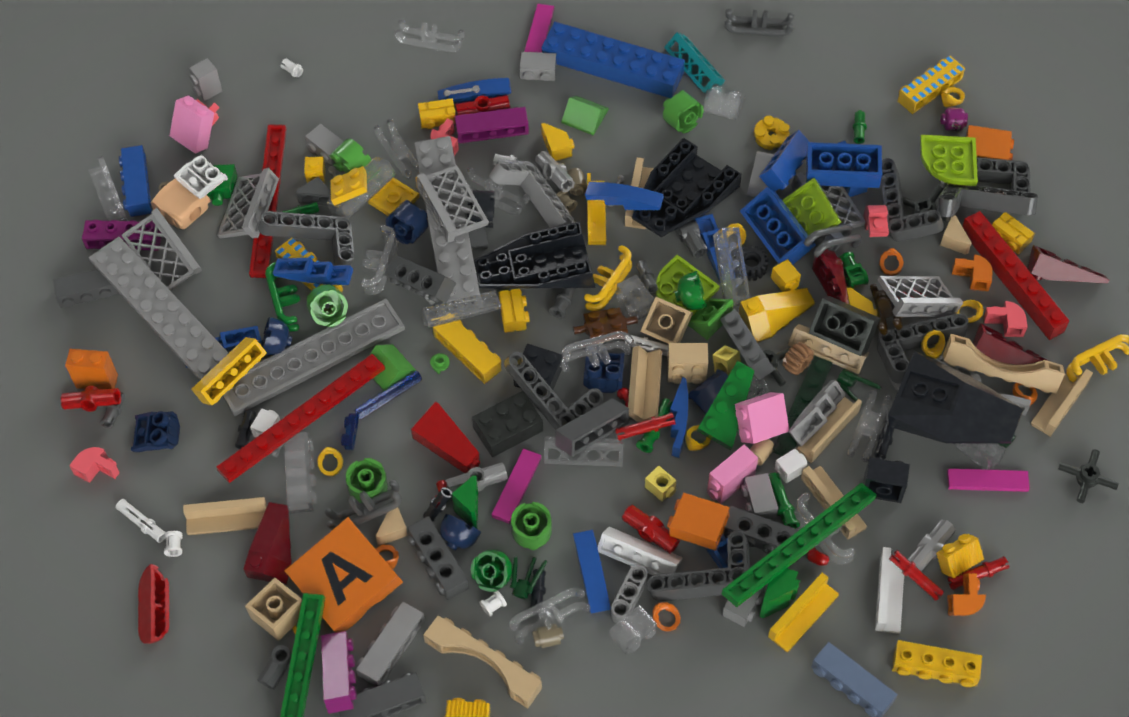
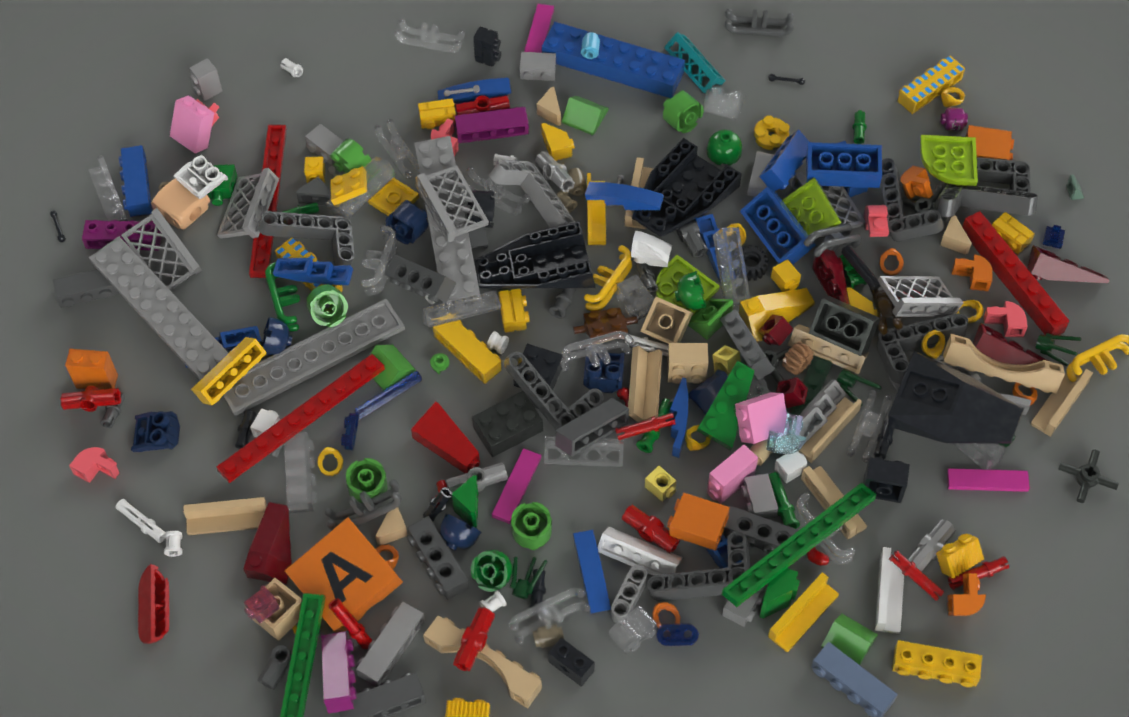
(61, 238): none -> black hinge
(261, 605): none -> clear pink brick
(355, 629): none -> red pin
(474, 639): none -> red piece
(486, 46): none -> black brick
(497, 342): none -> white wheel
(549, 108): none -> tan slope
(571, 662): none -> black brick
(590, 45): none -> medium azure brick
(650, 250): none -> white slope
(677, 634): none -> clear blue plate
(724, 147): none -> green cylinder
(772, 77): none -> black hinge
(775, 330): none -> dark red brick
(790, 440): none -> clear light blue brick
(793, 390): none -> dark red brick
(850, 638): none -> bright green slope
(860, 267): none -> black axle
(916, 183): none -> orange brick
(1046, 344): none -> dark green plant
(1054, 236): none -> clear blue tile
(1074, 188): none -> sand green slope

